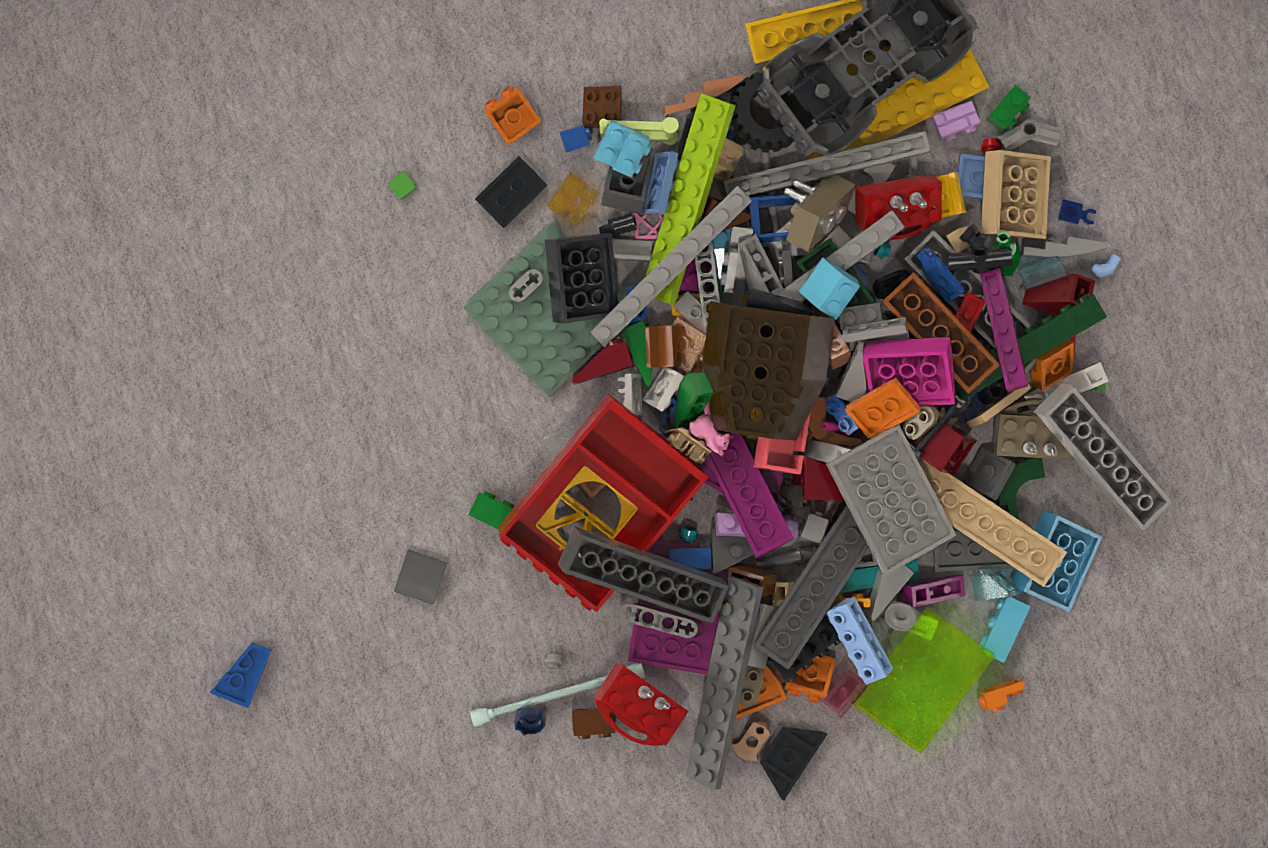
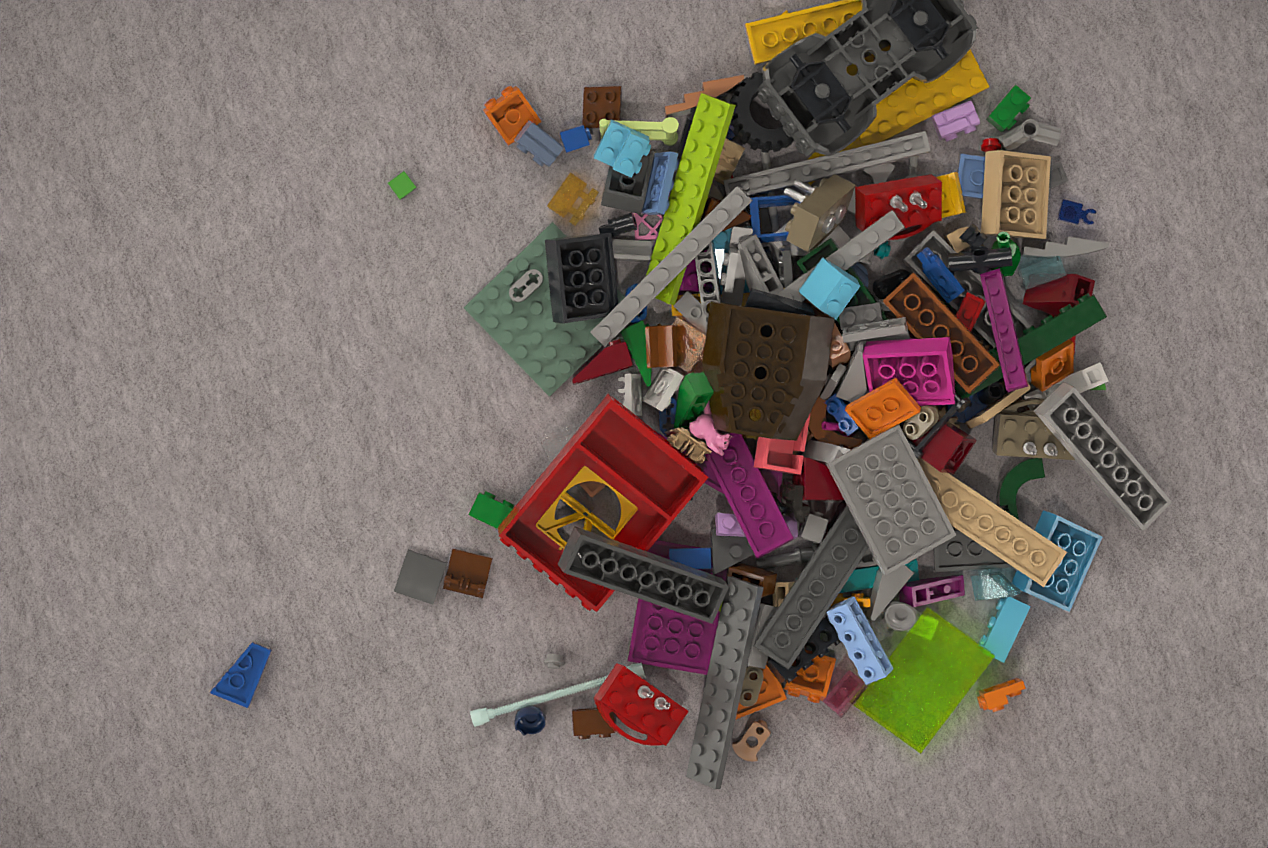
(467, 573): none -> reddish brown hinge
(511, 192): black plate -> none
(538, 143): none -> sand blue brick
(658, 618): light grey beam -> none
(688, 533): teal plate -> none
(789, 756): black wing -> none
(832, 381): none -> light grey plate
(989, 473): dark grey plate -> none
(1106, 269): light blue arm -> none

